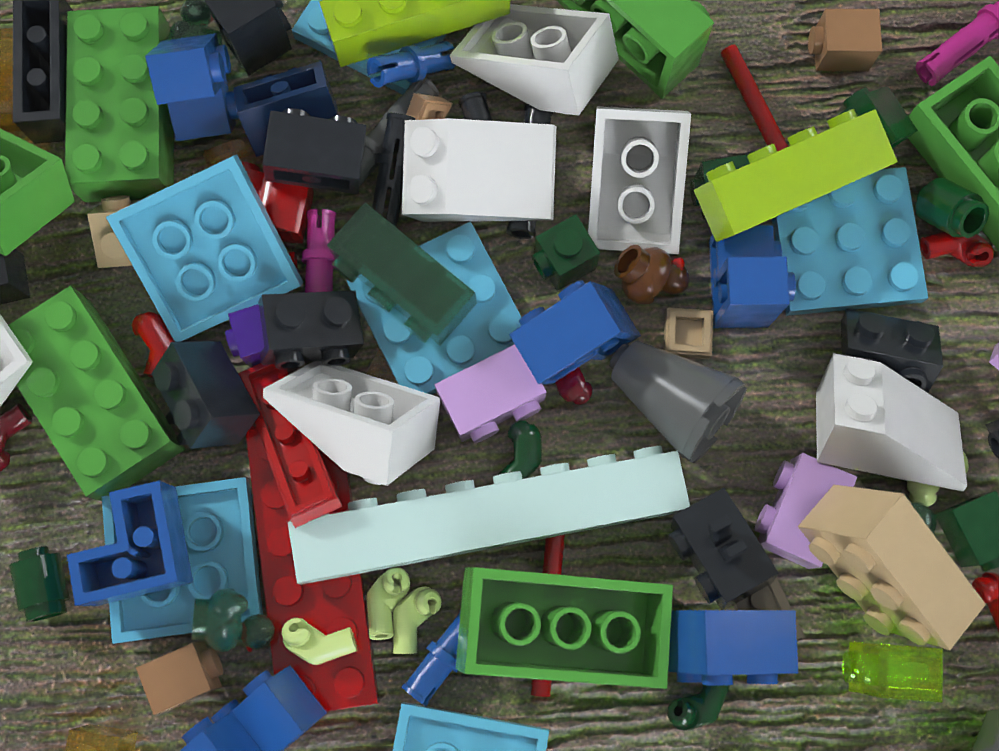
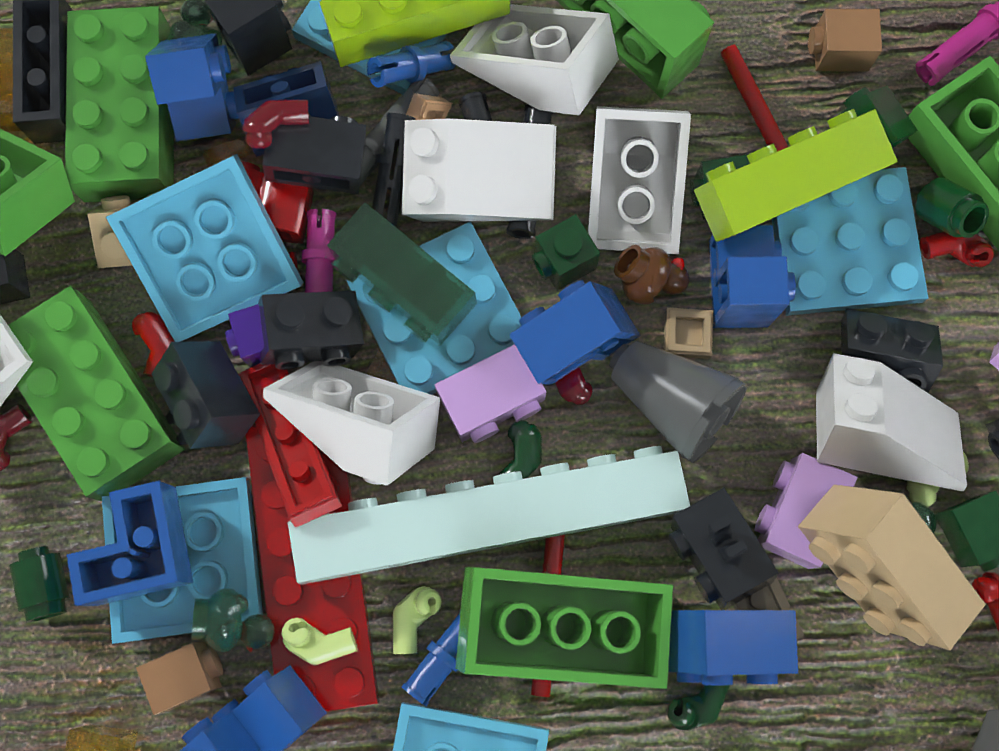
(270, 116): none -> dark red arm
(382, 599): yellowish green arm -> none
(894, 671): clear neon green brick -> none

